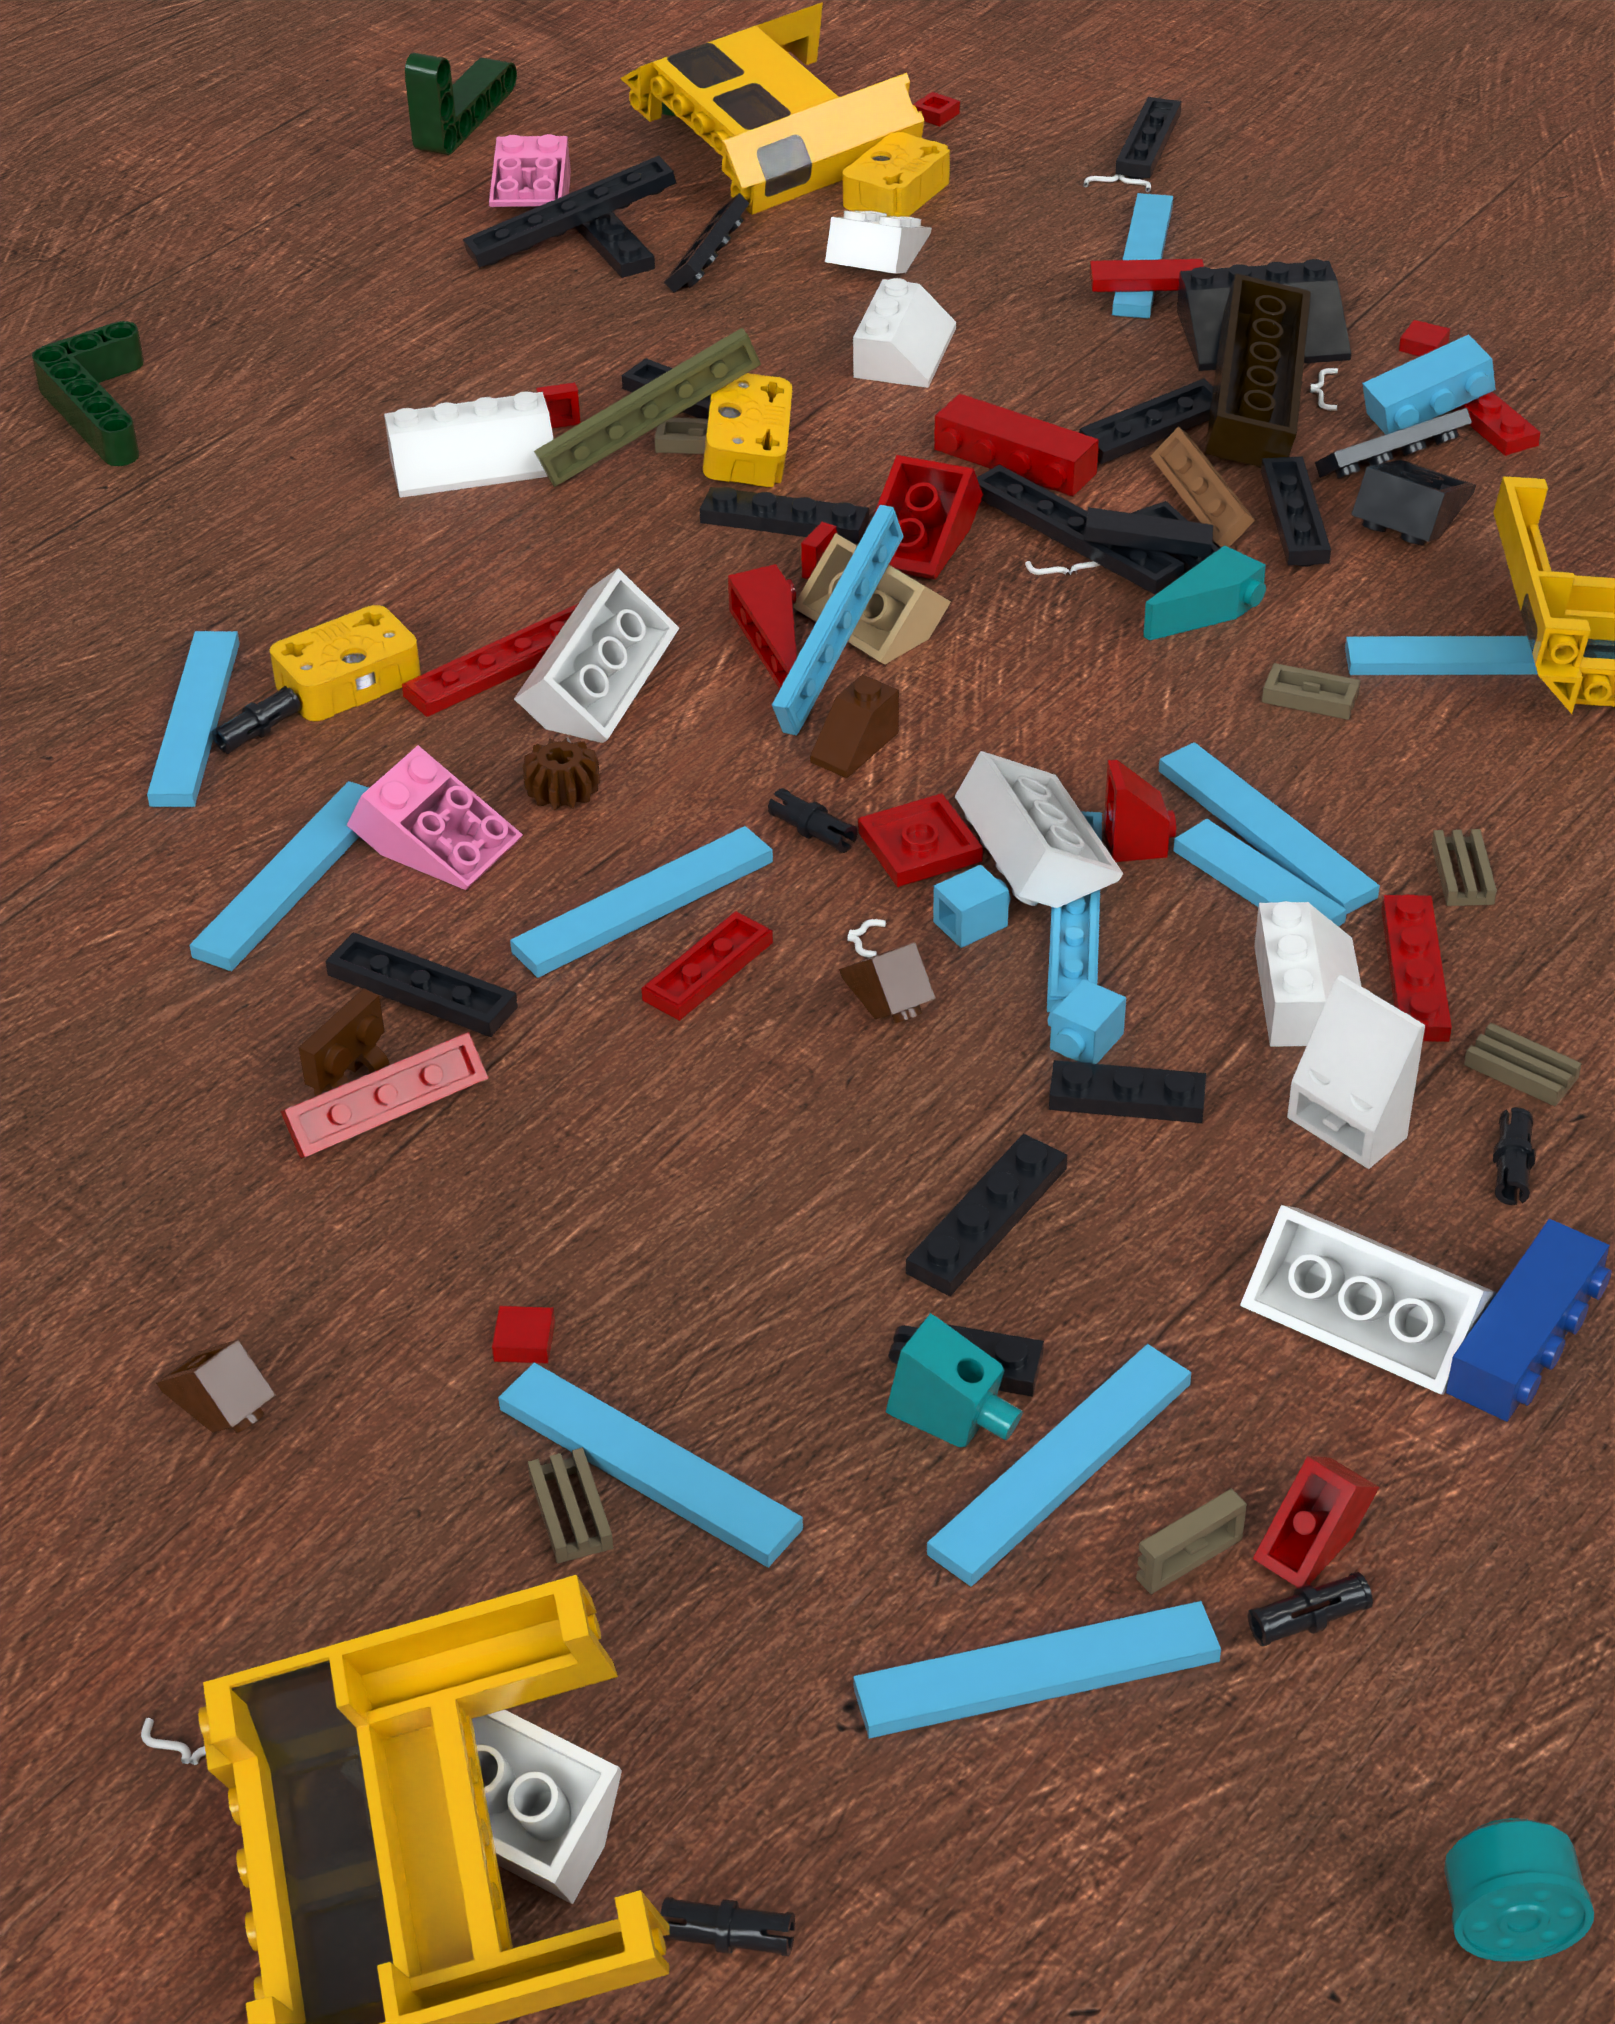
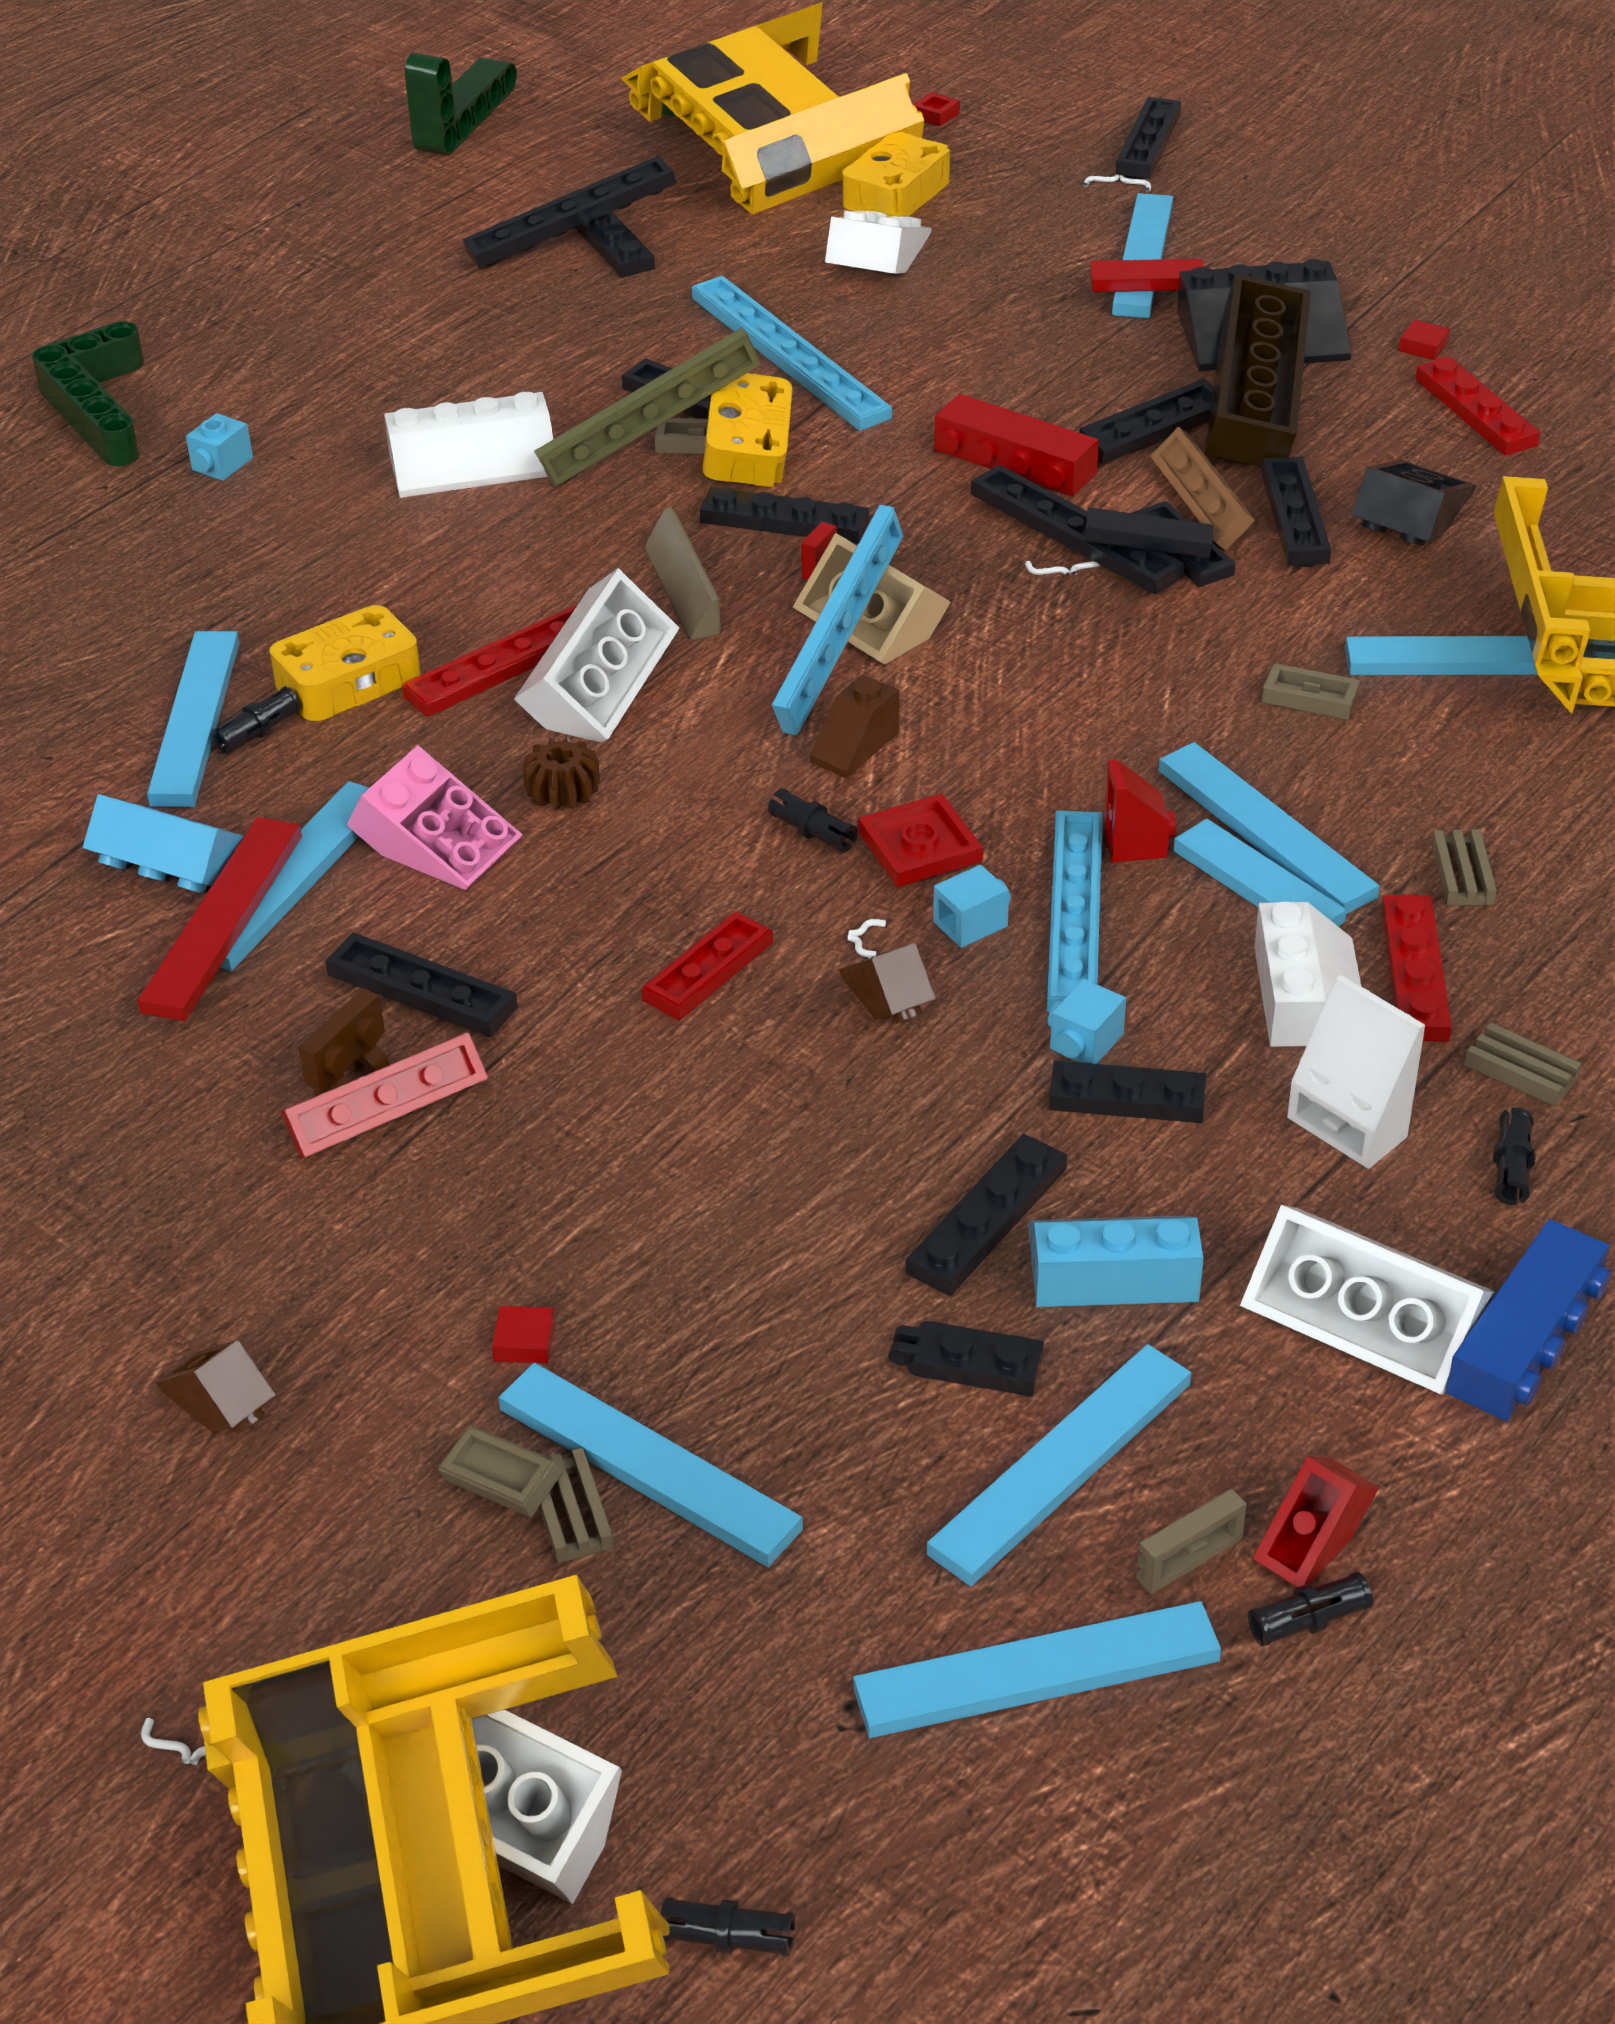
(158, 843): none -> medium azure slope
(219, 446): none -> medium azure brick
(219, 920): none -> red tile
(500, 1470): none -> dark tan tile
(529, 170): bright pink slope -> none
(562, 404): red tile -> none
(641, 901): medium azure tile -> none
(684, 577): none -> dark tan slope
(705, 247): black plate -> none
(763, 609): red slope -> none
(793, 353): none -> medium azure tile
(901, 335): white slope -> none
(933, 509): red slope -> none
(949, 1387): teal torso -> none
(1034, 832): white slope -> none
(1116, 1260): none -> medium azure slope
(1206, 595): teal slope -> none
(1315, 388): white piece -> none
(1380, 450): plate -> none
(1429, 385): medium azure brick -> none
(1517, 1891): teal wheel -> none

